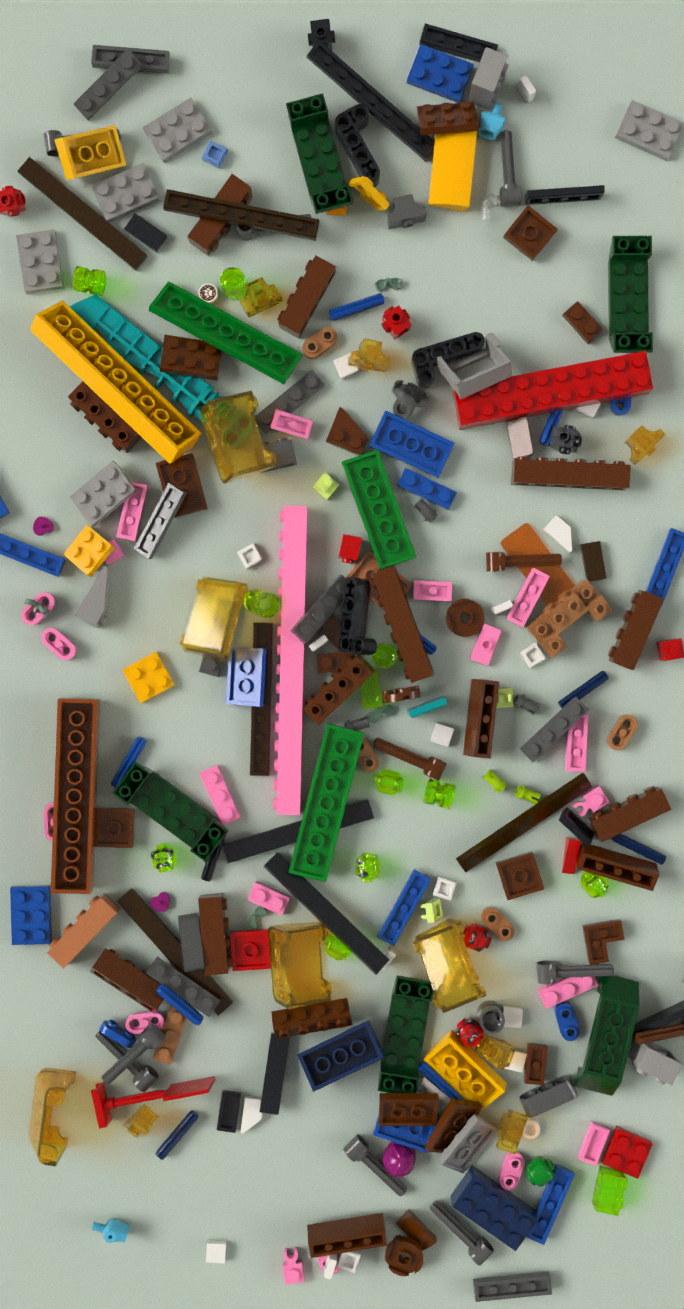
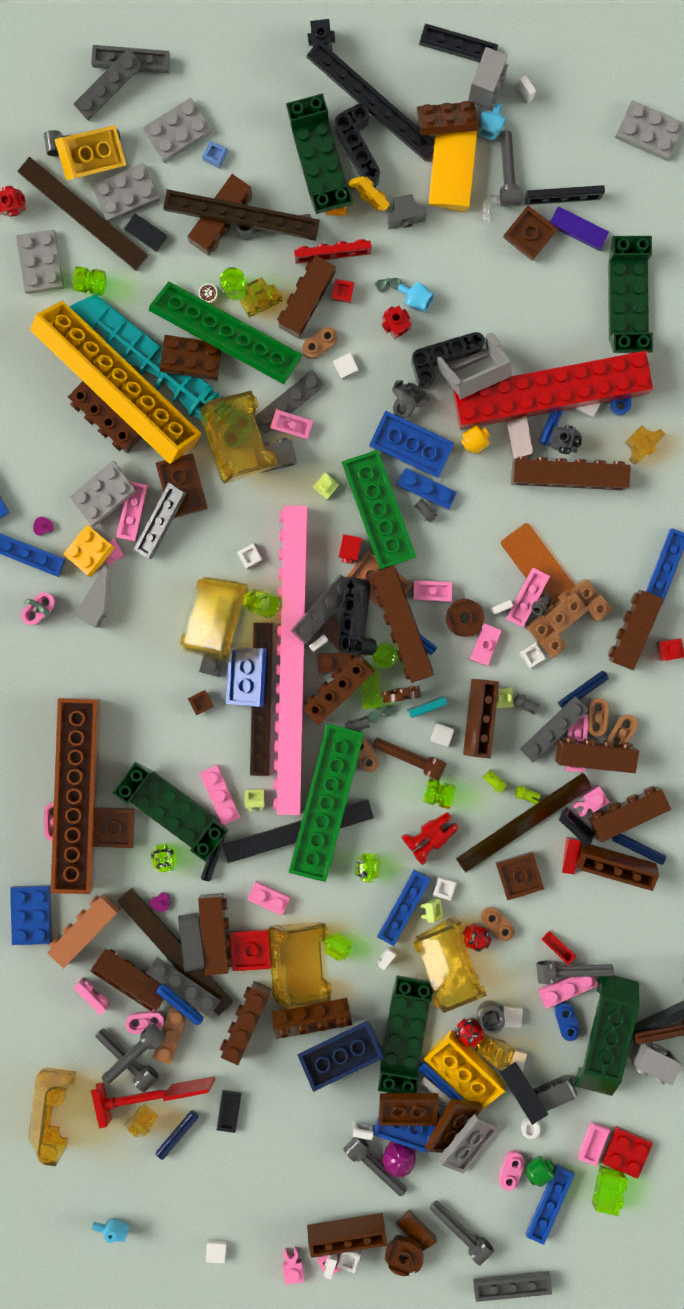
(59, 644): bright pink plate -> none
(96, 1000): none -> bright pink plate
(112, 1030): blue plate -> none
(129, 760): blue axle -> none
(148, 677): yellow plate -> none
(201, 702): none -> reddish brown plate
(247, 1019): none -> reddish brown brick
(251, 1112): white tile -> none
(254, 798): none -> yellowish green tile
(259, 912): sand green piece -> none
(274, 1075): black tile -> none
(327, 914): black tile -> none
(340, 250): none -> red plate
(343, 291): none -> red plate
(347, 434): reddish brown wing -> none
(357, 306): blue axle -> none
(363, 1131): none -> white tile
(369, 356): clear yellow brick -> none
(389, 782): clear neon green head -> none
(417, 297): none -> medium azure piece
(435, 834): none -> red piece
(440, 73): blue plate -> none
(476, 439): none -> yellow head
(493, 1208): dark blue brick -> none
(498, 561): reddish brown axle -> none
(511, 1130): clear yellow brick -> none
(524, 1093): none -> black tile
(535, 1064): reddish brown plate -> none
(540, 605): none -> dark grey pin
(558, 947): none -> red piece
(560, 532): white tile -> none
(579, 228): none -> dark purple tile
(582, 322): reddish brown plate -> none
(593, 561): dark brown tile -> none
(594, 885): clear neon green head -> none
(596, 937): reddish brown plate -> none
(597, 755): none -> reddish brown brick
(599, 717): none -> medium nougat plate

